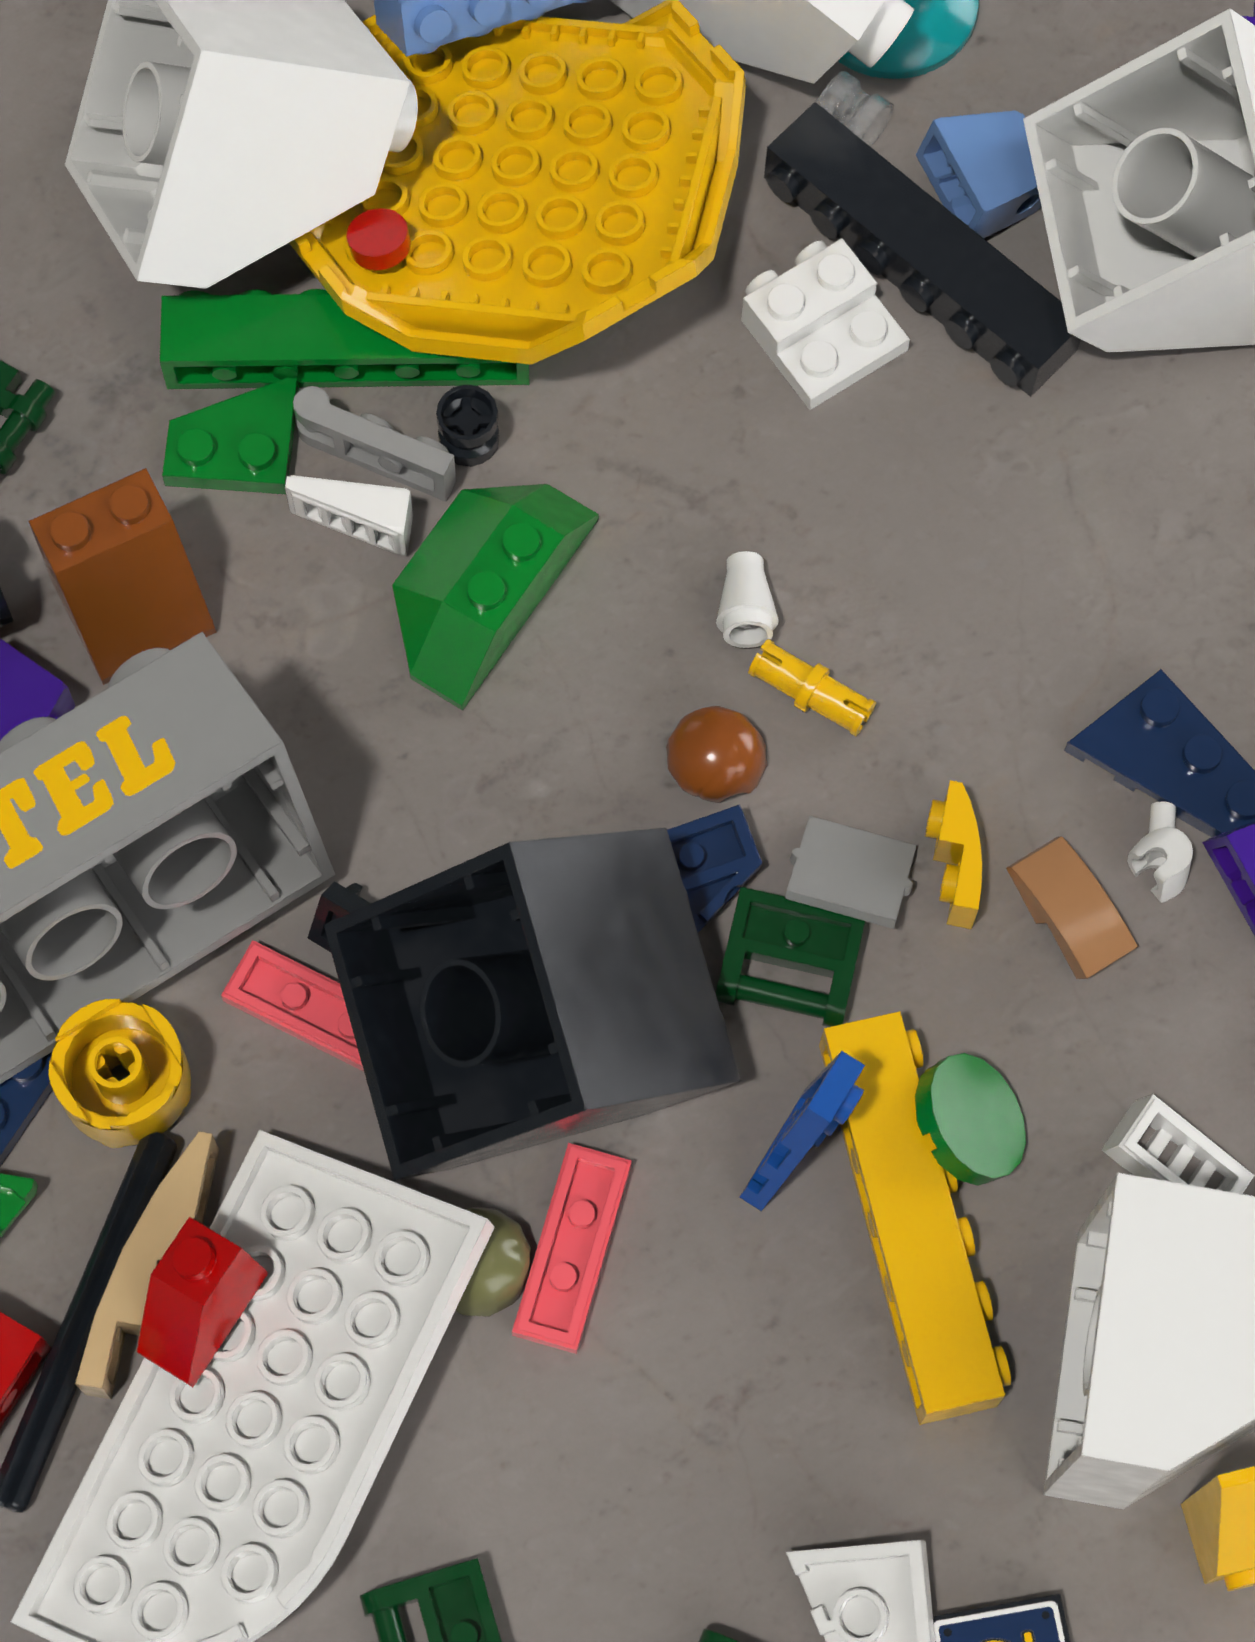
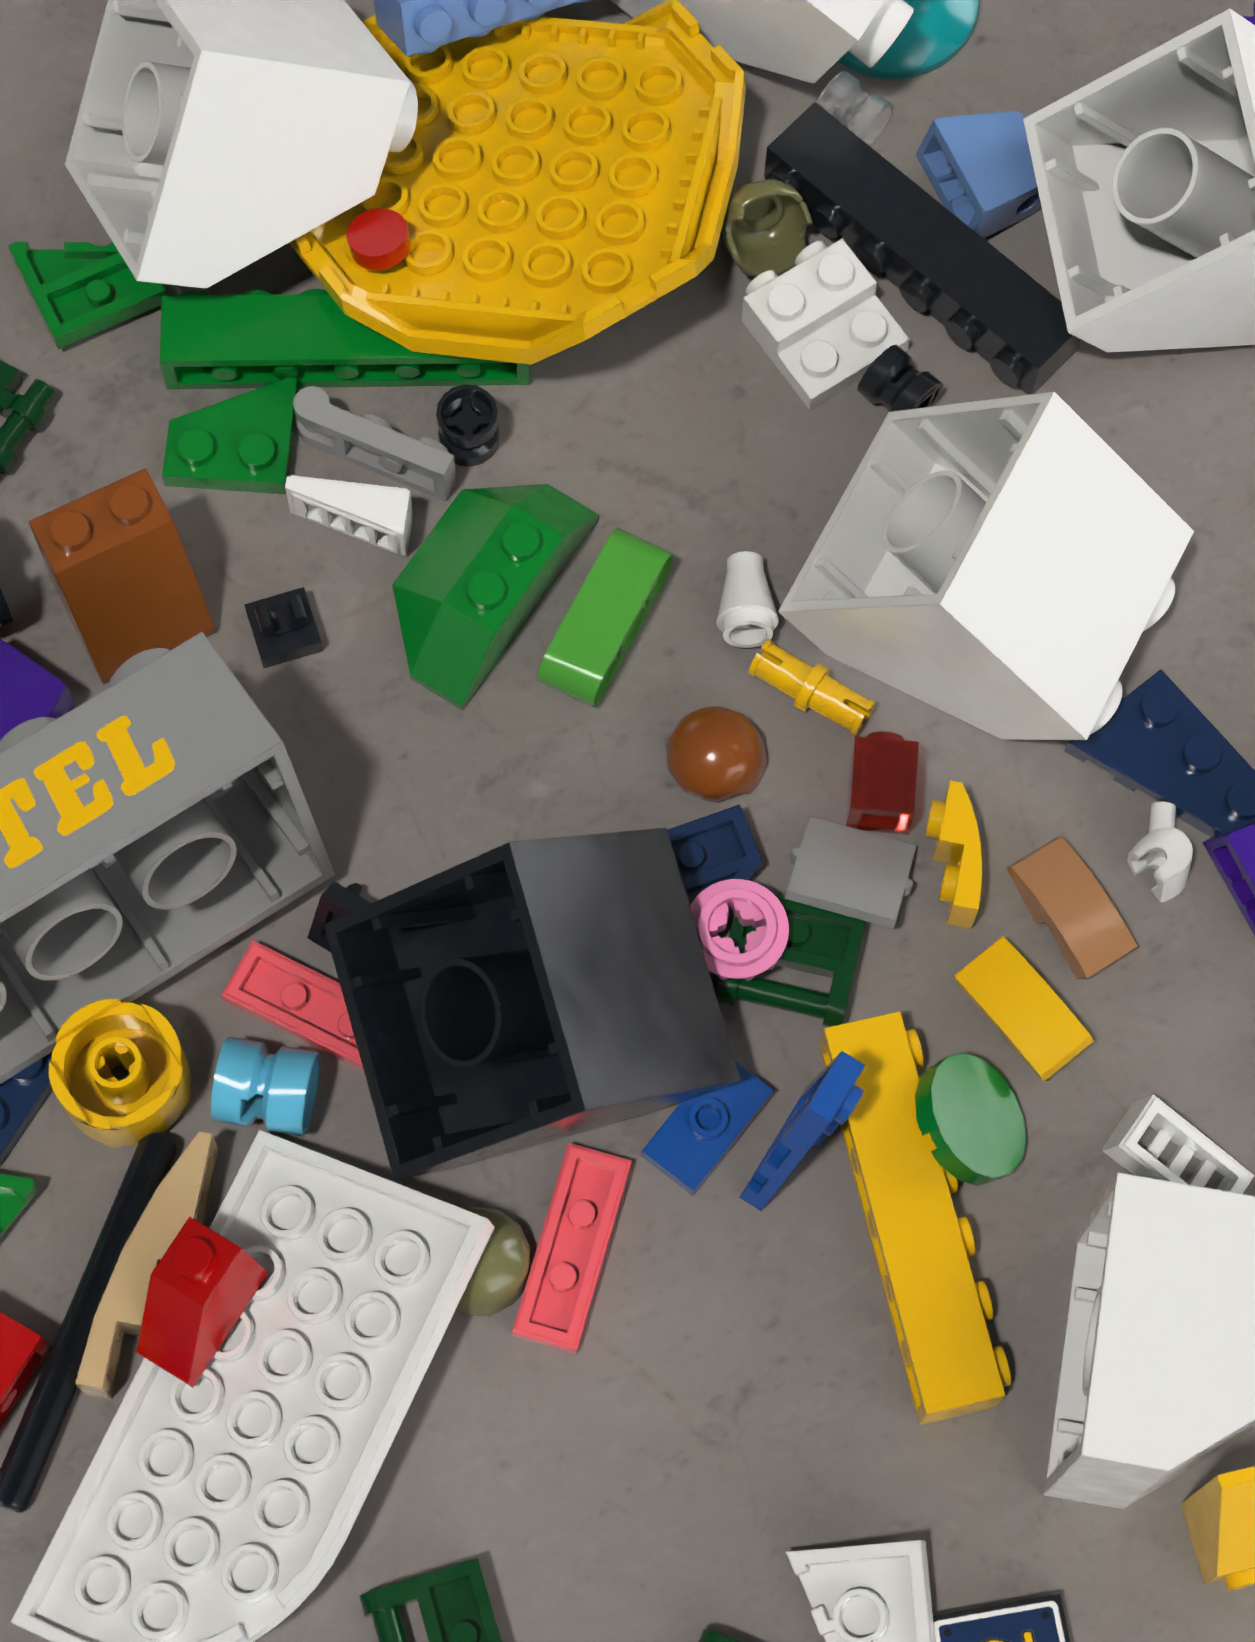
(82, 288): none -> green wing
(265, 1086): none -> medium azure wheel
(283, 627): none -> black tile
(605, 617): none -> bright green beam
(705, 1130): none -> blue plate
(752, 906): none -> bright pink gear
(765, 227): none -> olive hair
(882, 783): none -> clear red brick
(897, 383): none -> black wheel
(993, 566): none -> white slope
(1023, 1008): none -> yellow slope

